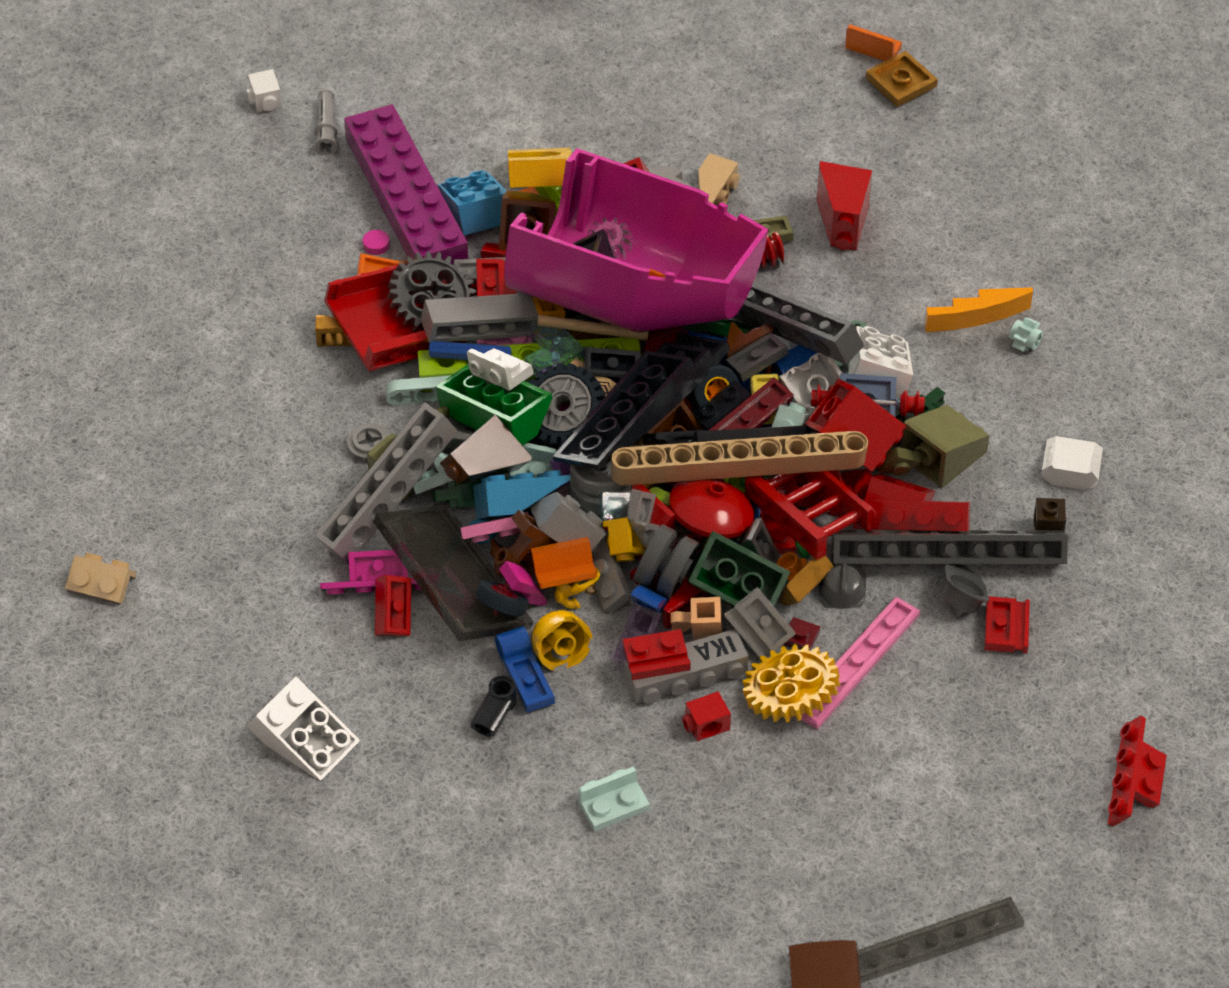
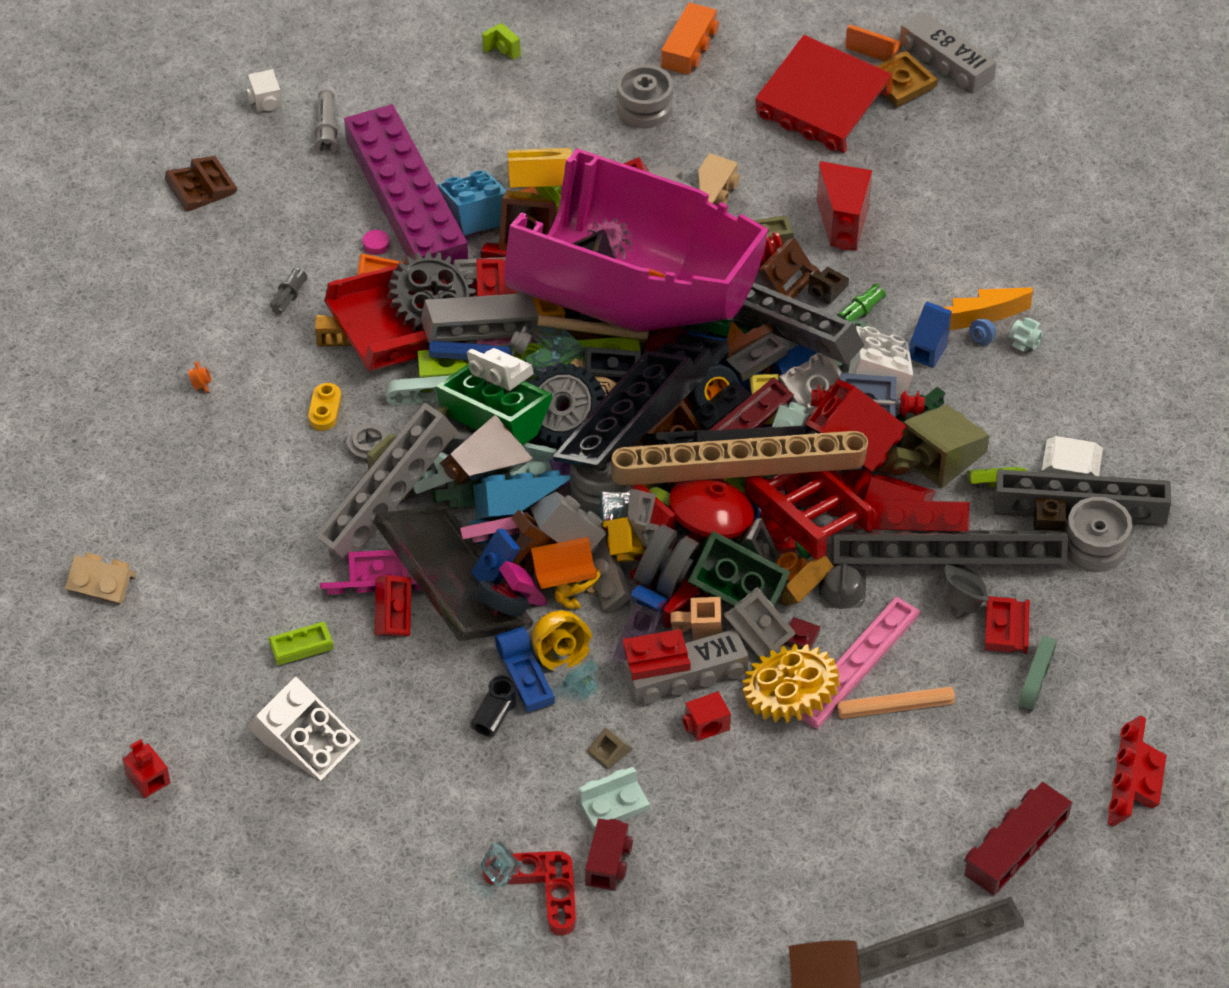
(145, 769): none -> red brick
(200, 183): none -> reddish brown slope
(200, 377): none -> orange plate
(287, 291): none -> dark grey axle
(300, 643): none -> lime plate
(324, 404): none -> yellow plate
(499, 549): none -> blue plate
(500, 864): none -> clear light blue tile
(503, 39): none -> lime bracket
(520, 341): none -> light grey plate
(546, 873): none -> red beam
(583, 679): none -> clear light blue tile
(607, 854): none -> dark red brick
(609, 748): none -> dark tan slope
(644, 96): none -> light grey wheel
(689, 38): none -> orange brick
(784, 265): none -> reddish brown plate
(821, 92): none -> red panel
(827, 284): none -> dark brown bracket
(862, 304): none -> bright green pin
(895, 702): none -> light nougat axle
(930, 334): none -> blue slope
(947, 52): none -> light grey brick
(982, 331): none -> medium blue plate
(987, 475): none -> lime plate
(1017, 838): none -> dark red brick
(1037, 672): none -> sand green beam
(1098, 533): none -> light grey wheel
(1144, 499): none -> dark grey brick

